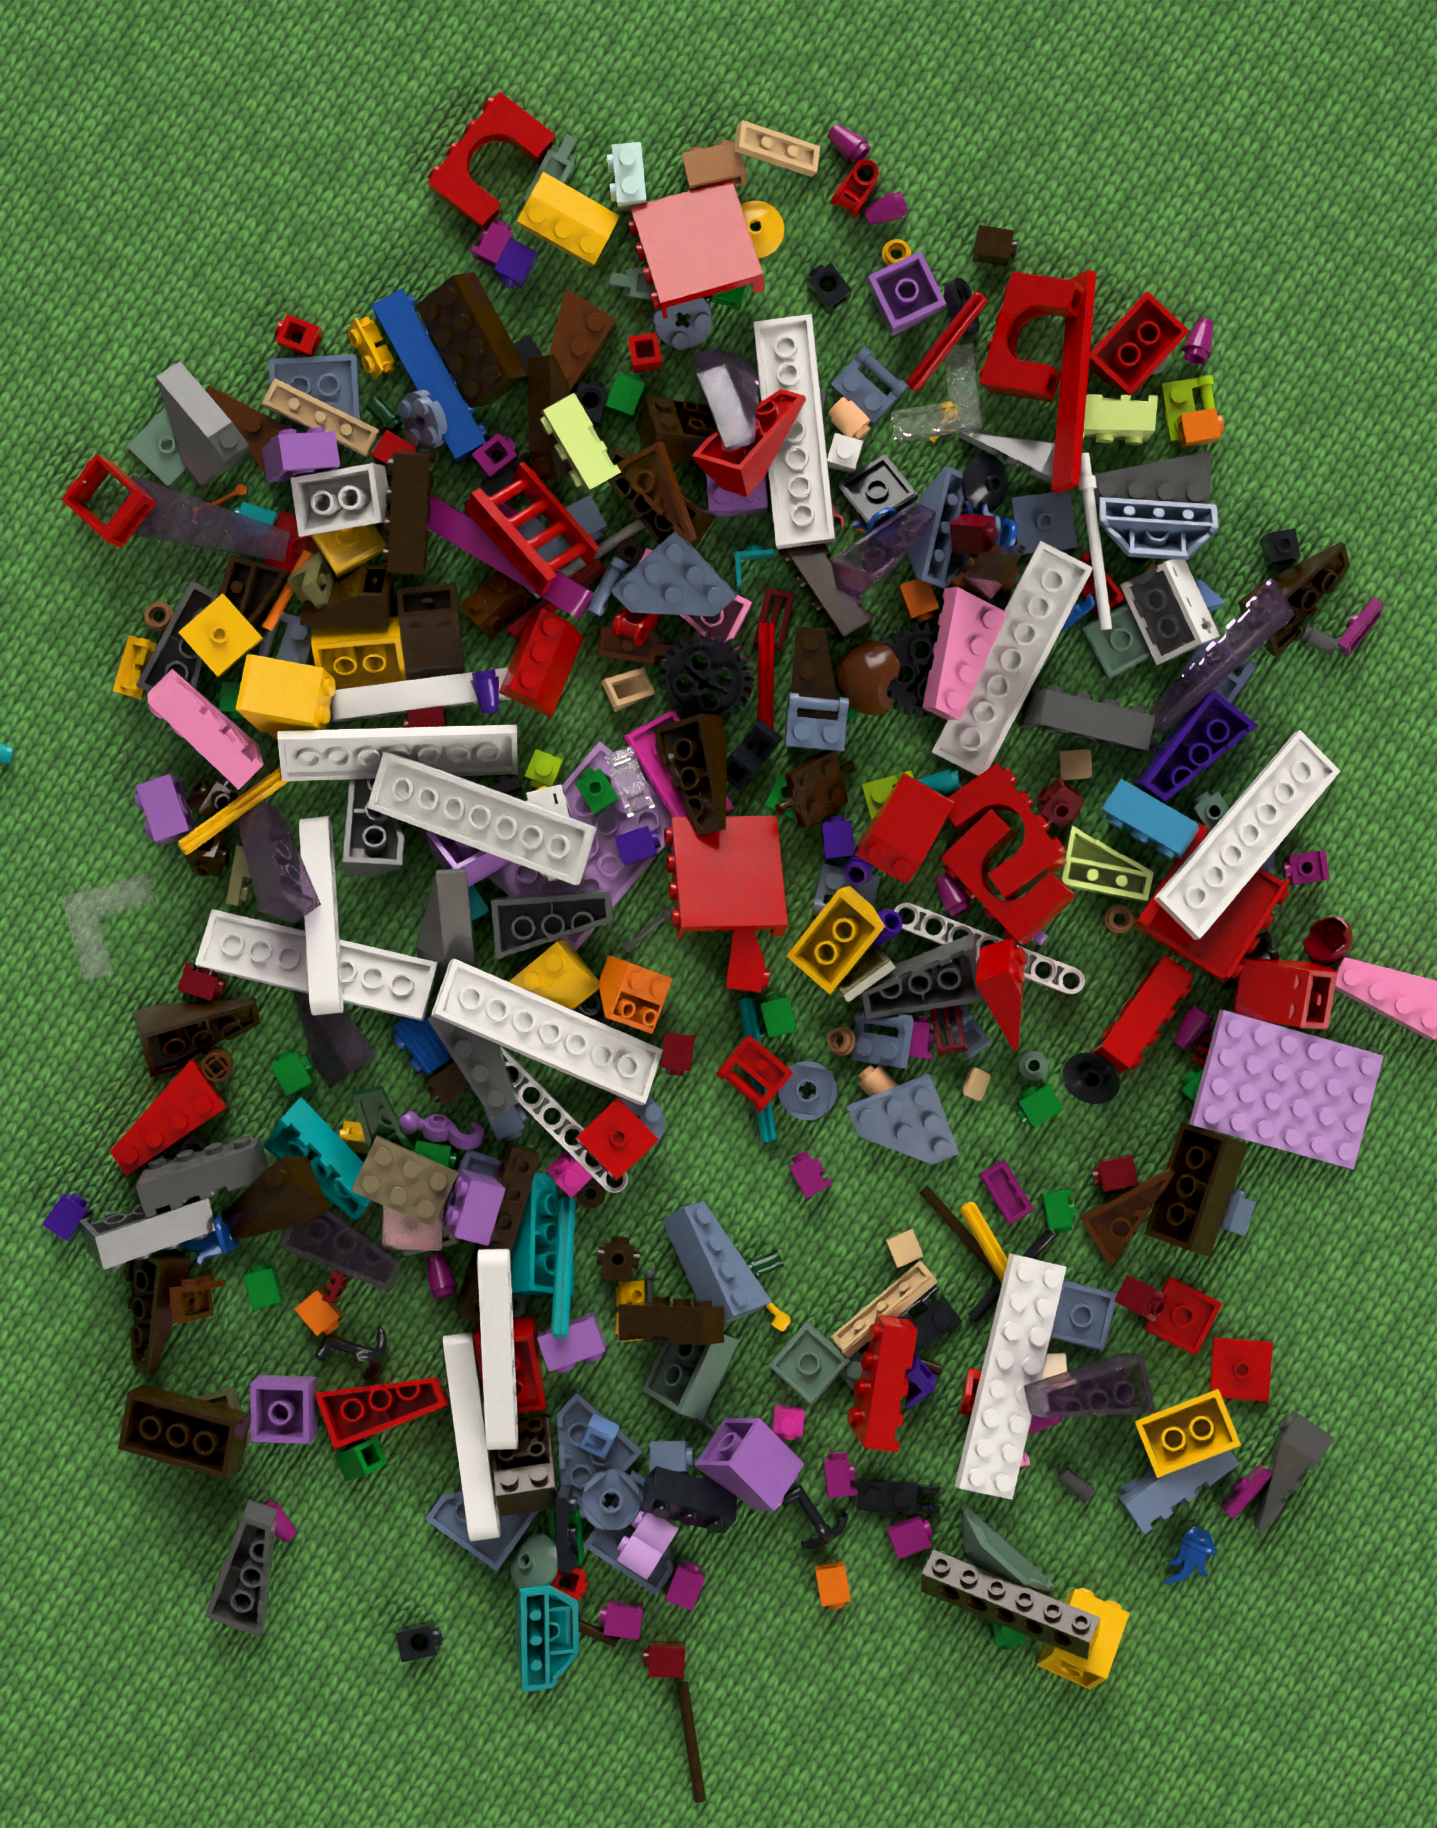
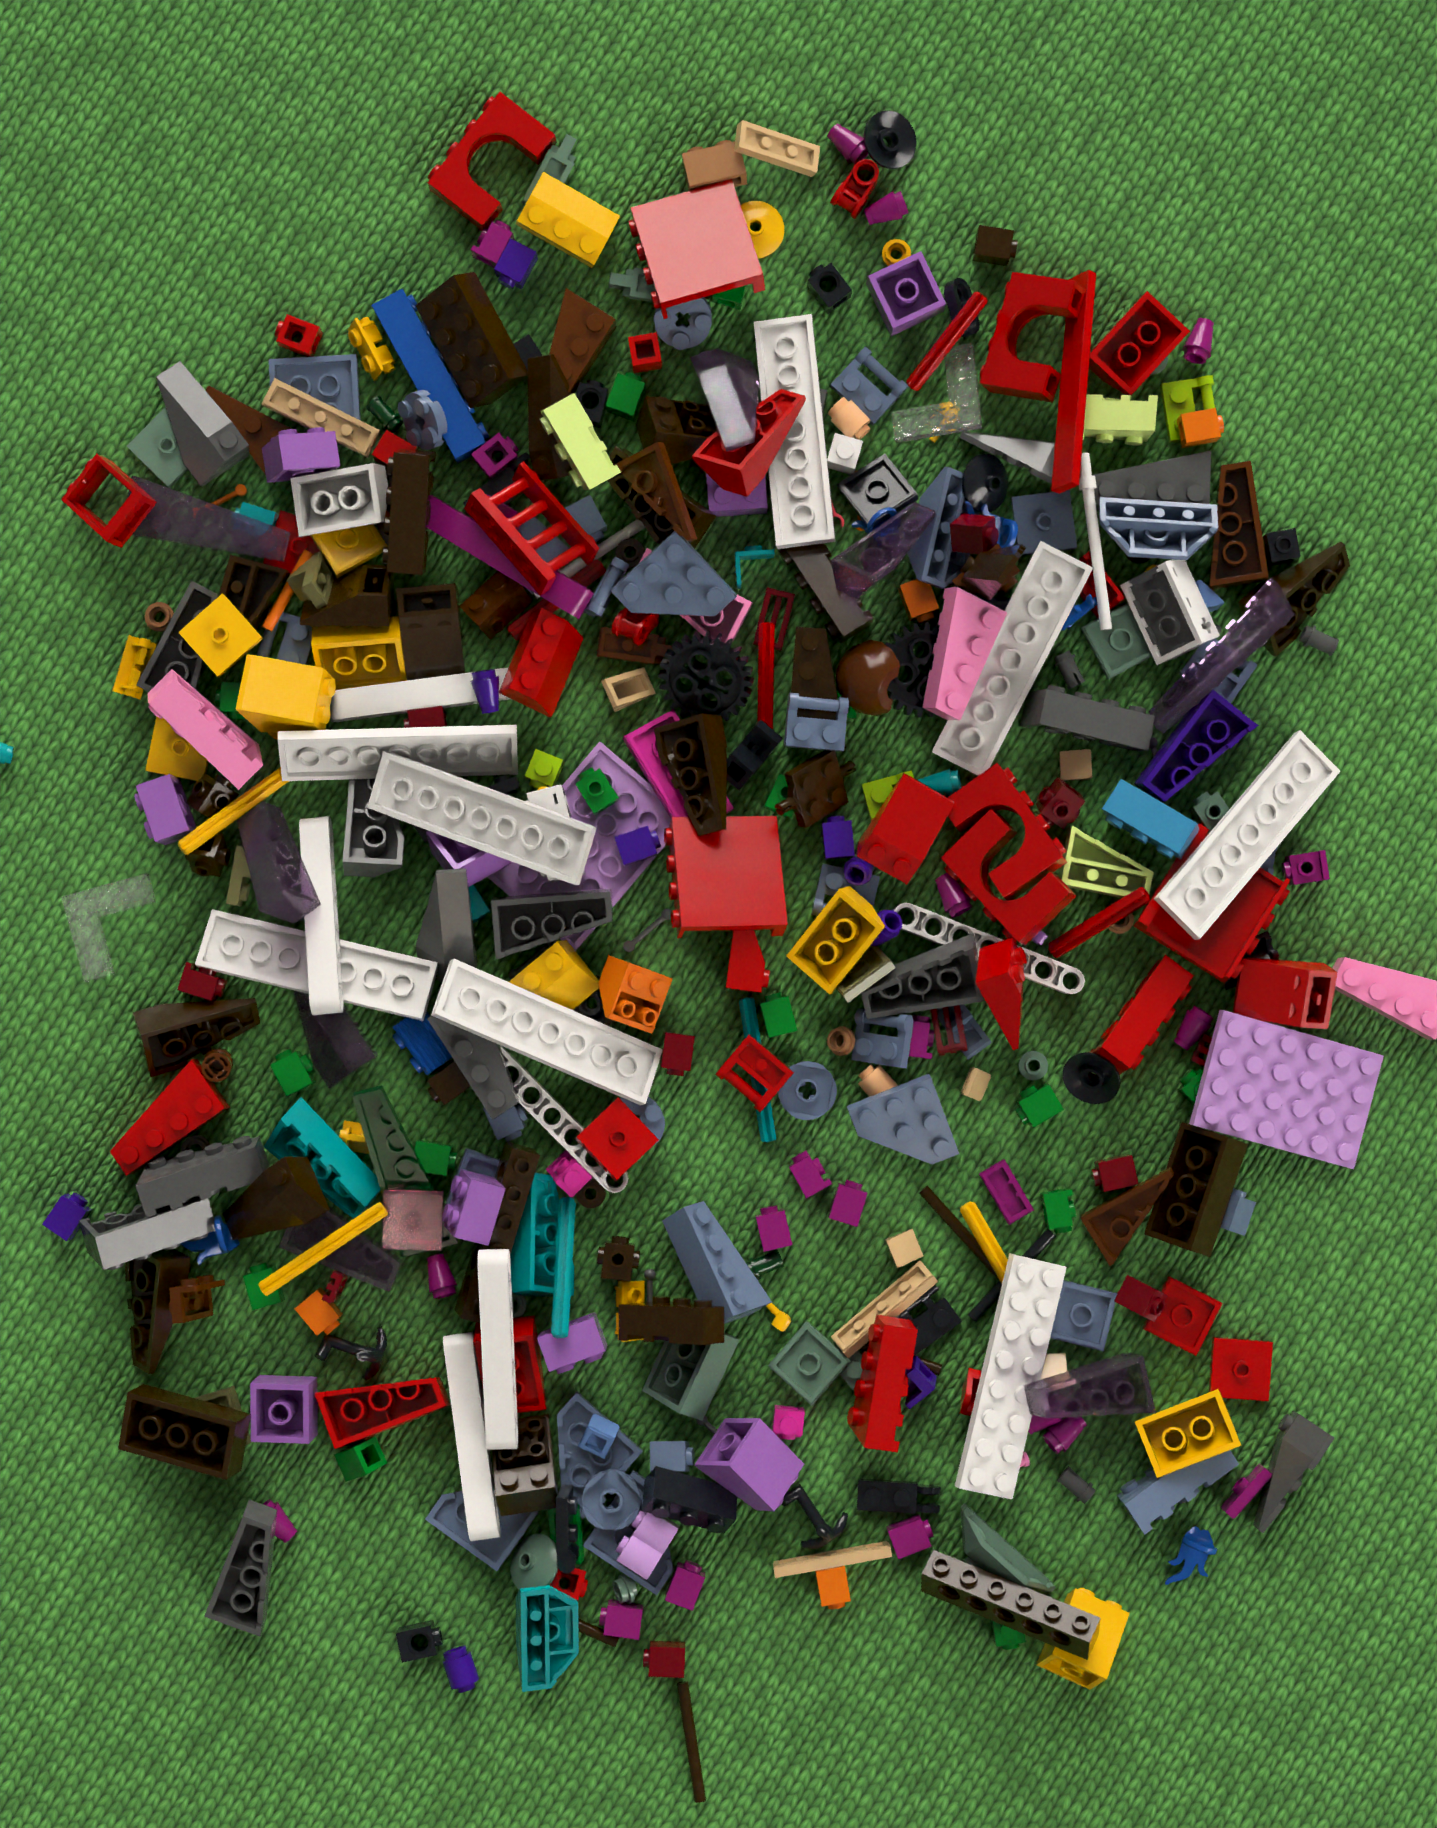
(174, 754): none -> yellow plate
(323, 1249): none -> yellow axle
(404, 1181): dark tan plate -> none
(439, 1128): medium lavender piece -> none
(460, 1669): none -> dark purple brick
(624, 1589): none -> sand green plate
(629, 175): light aqua brick -> none
(629, 781): clear brick -> none
(773, 1228): none -> magenta brick
(832, 1559): none -> tan tile
(839, 1475): magenta brick -> none
(848, 1203): none -> magenta brick
(897, 133): none -> black dish
(1063, 1434): none -> magenta cone
(1069, 669): none -> dark grey pin
(1099, 922): none -> red axle
(1238, 543): none -> reddish brown wedge
(1329, 939): dark red hair -> none
(1359, 626): magenta plate -> none

